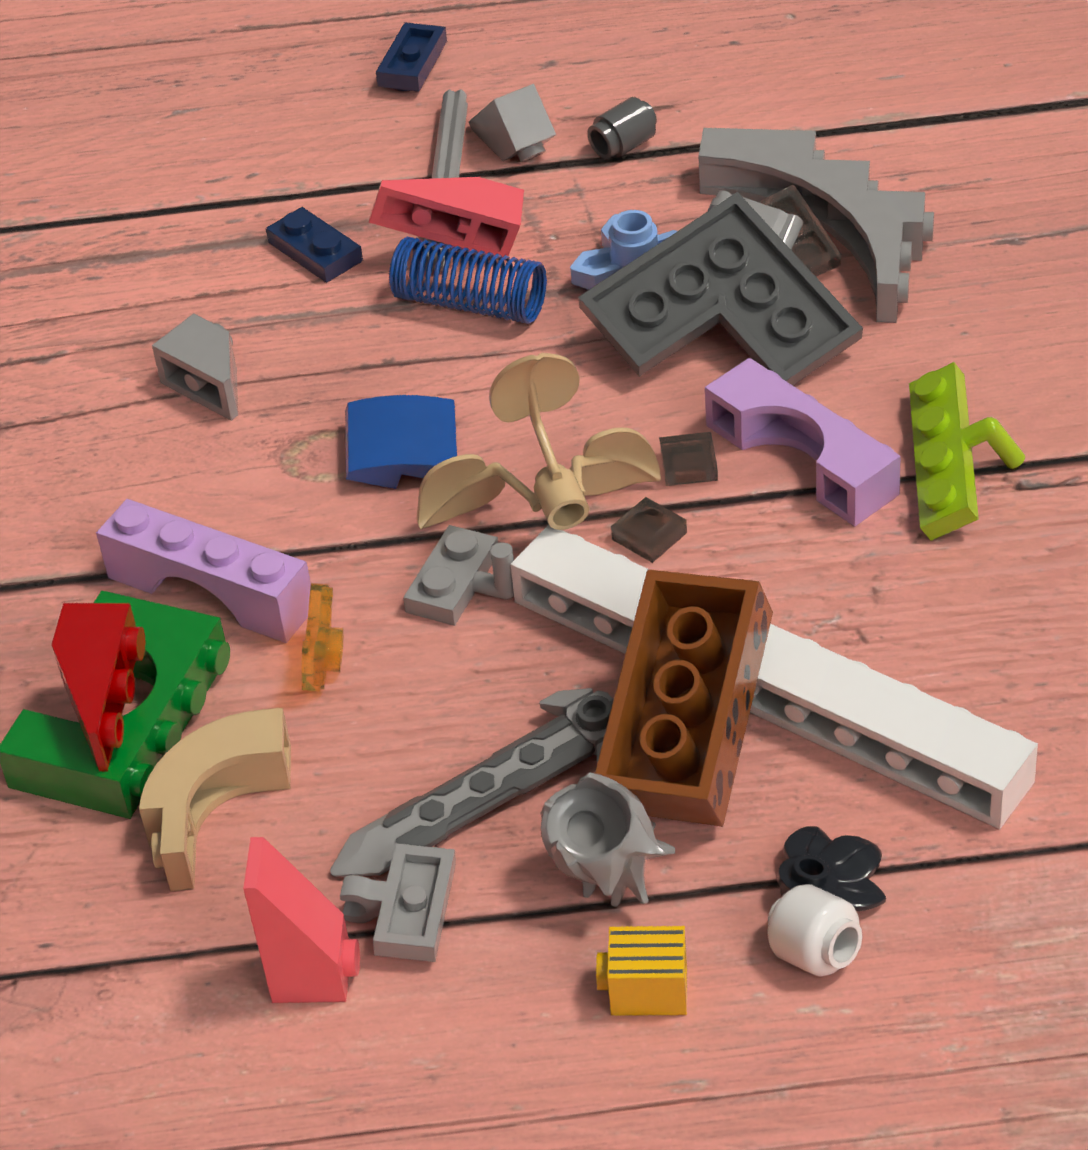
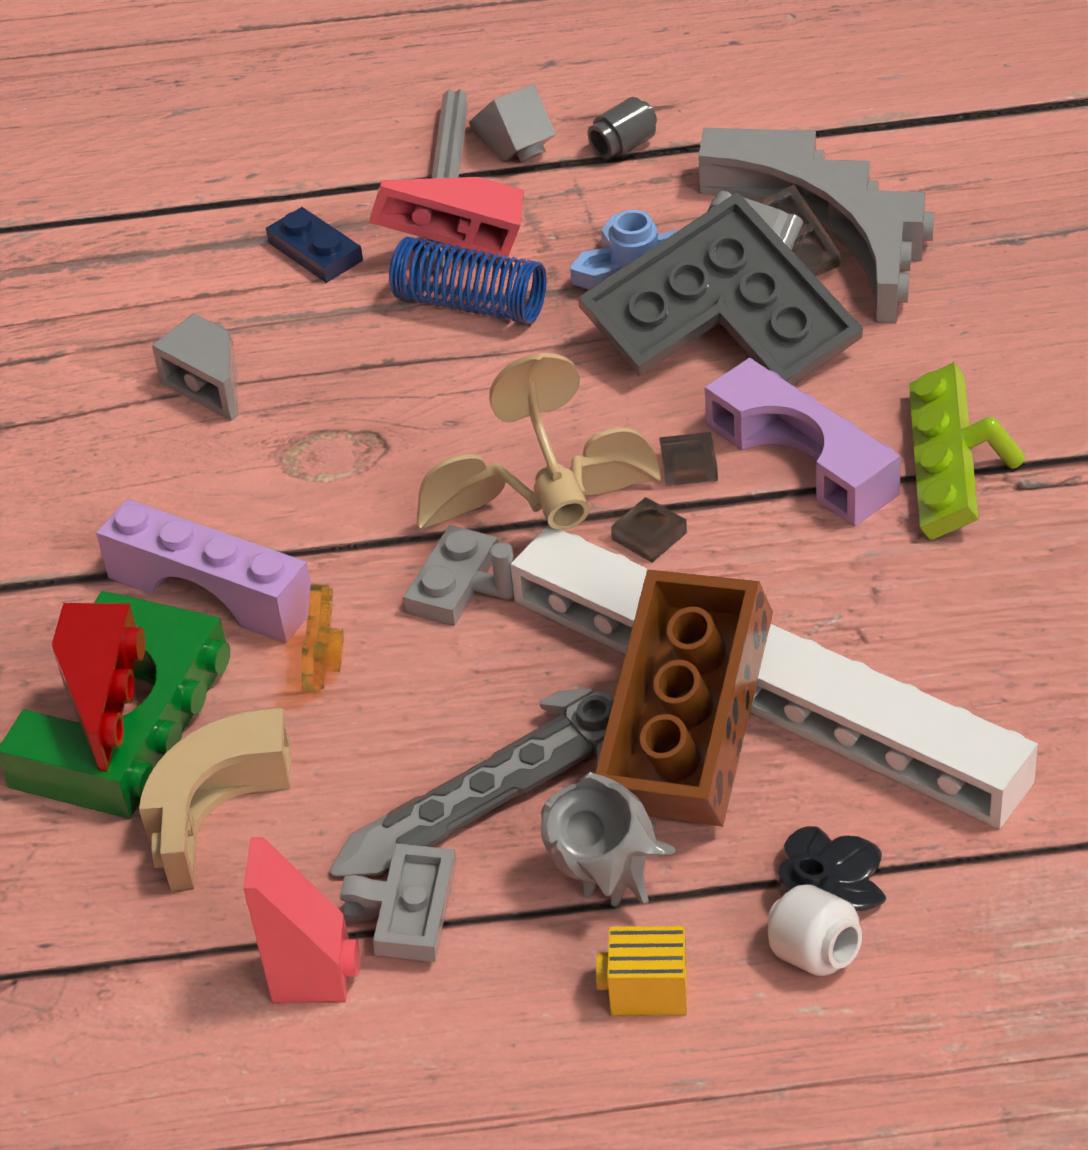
(397, 437): blue slope -> none
(411, 57): dark blue plate -> none

